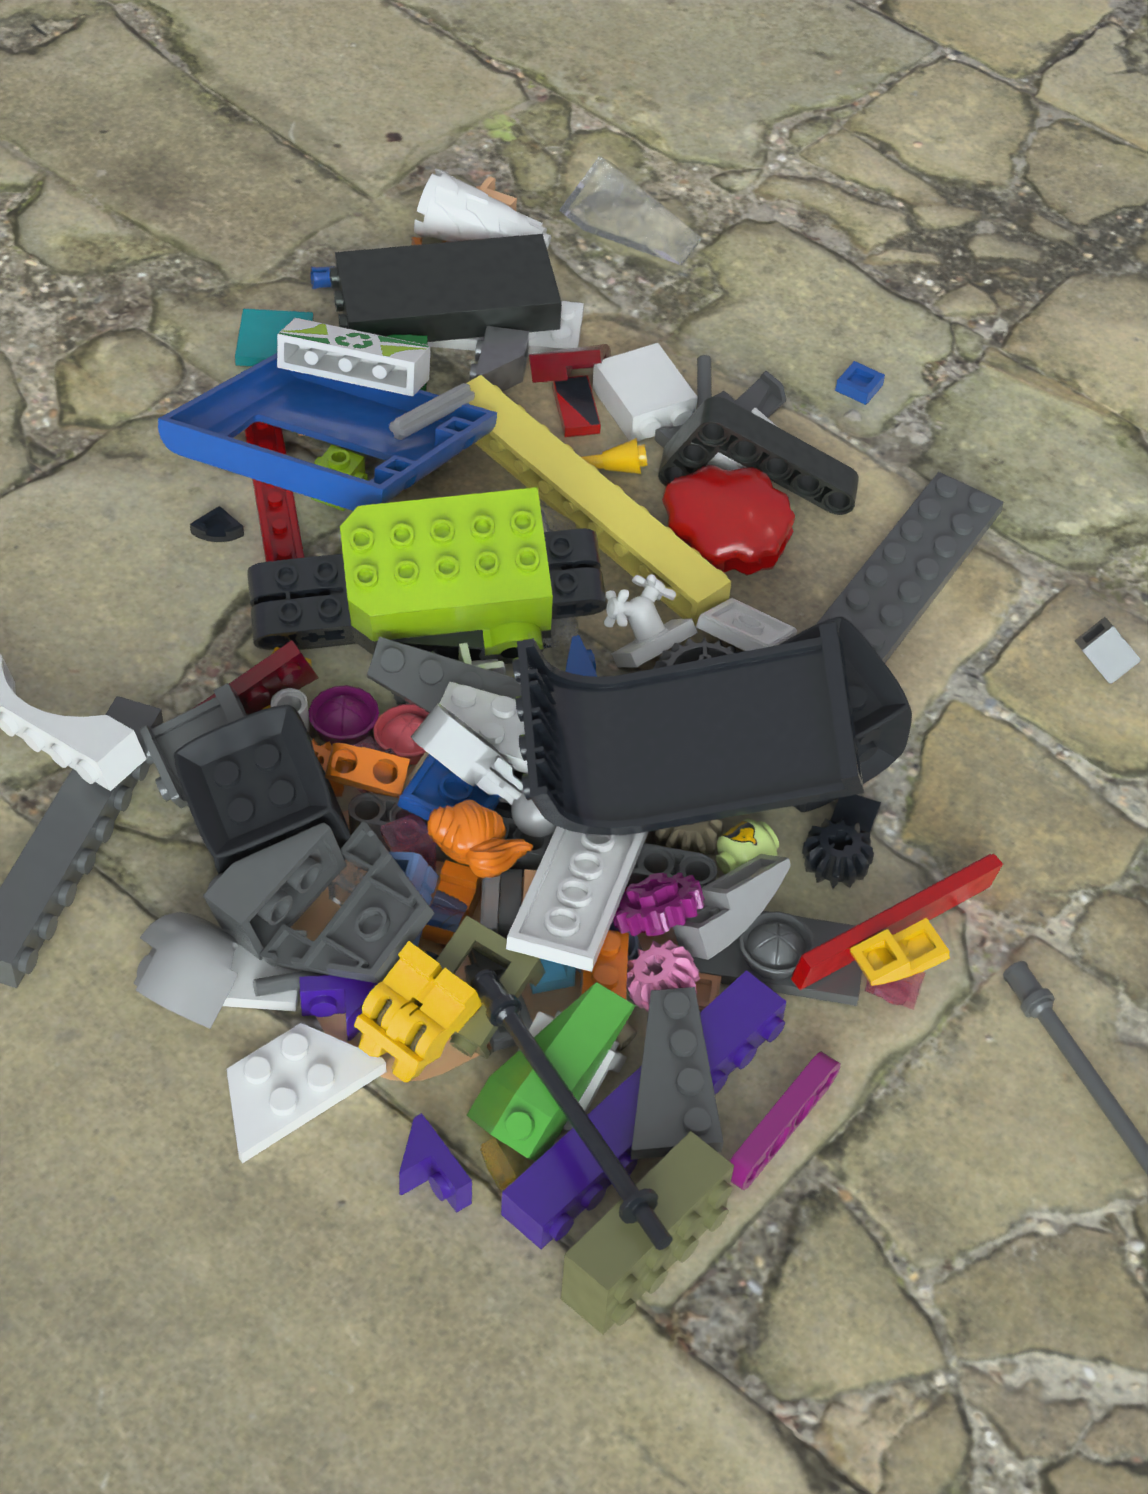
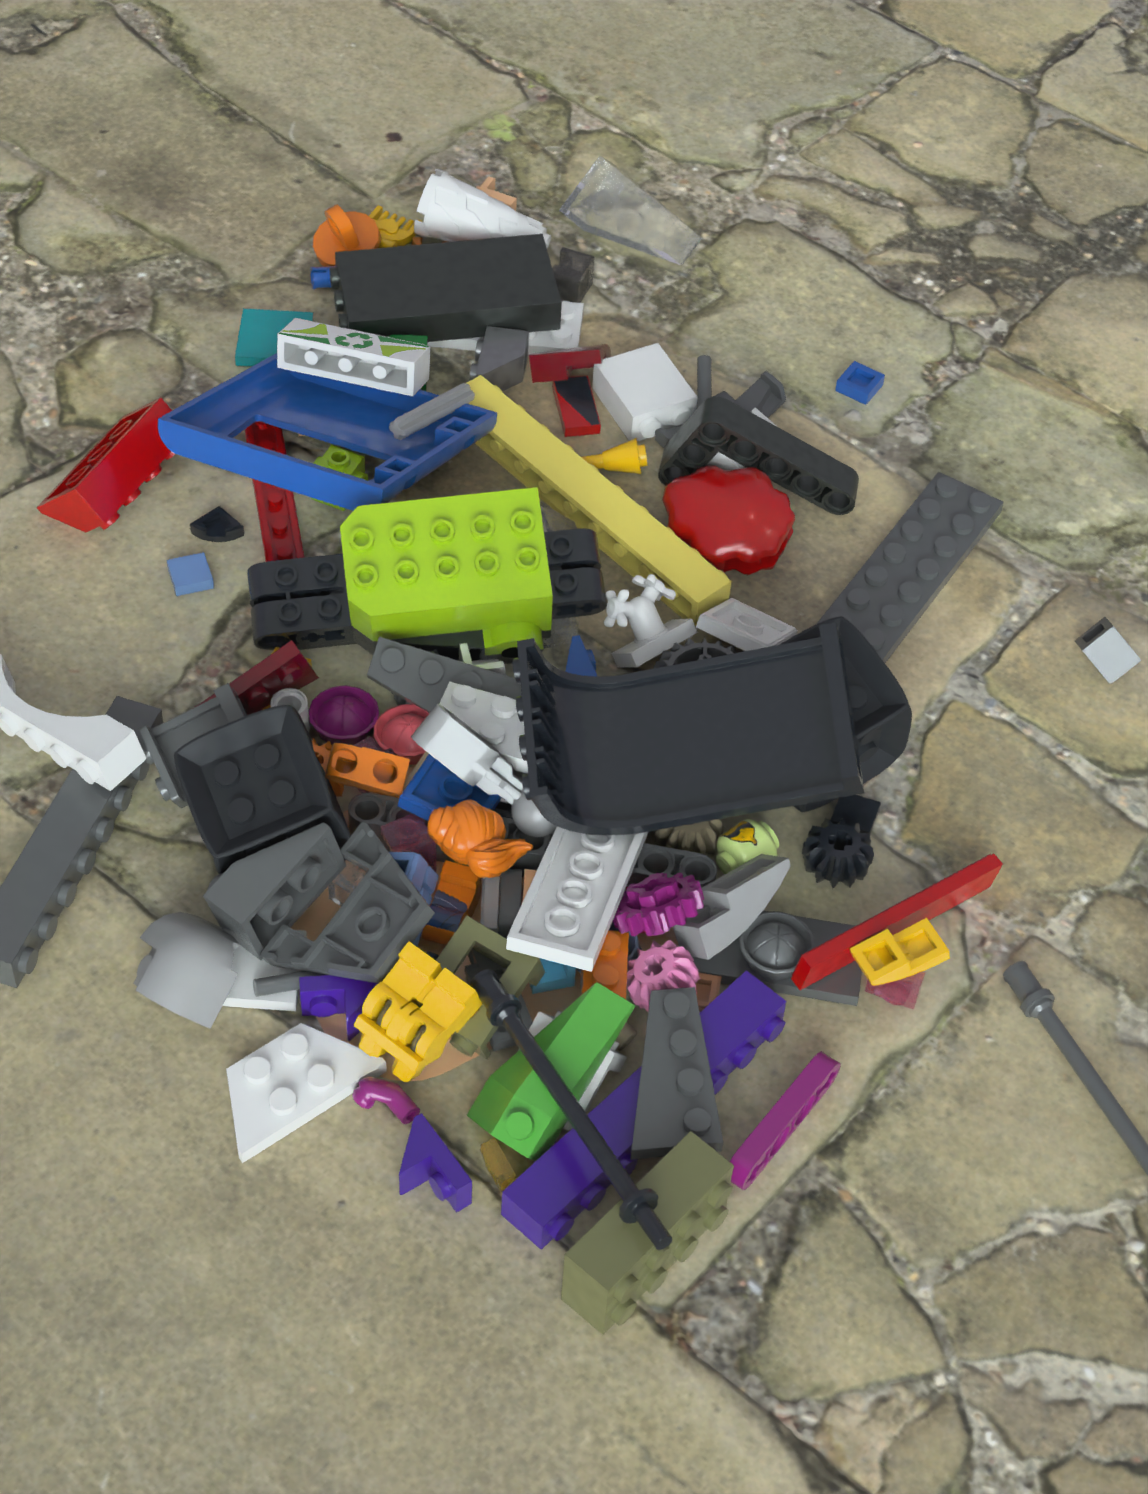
(111, 471): none -> red slope
(190, 574): none -> medium blue tile
(344, 233): none -> orange tile
(387, 1092): none -> magenta arm
(390, 229): none -> yellow piece
(573, 274): none -> clear smoke brick

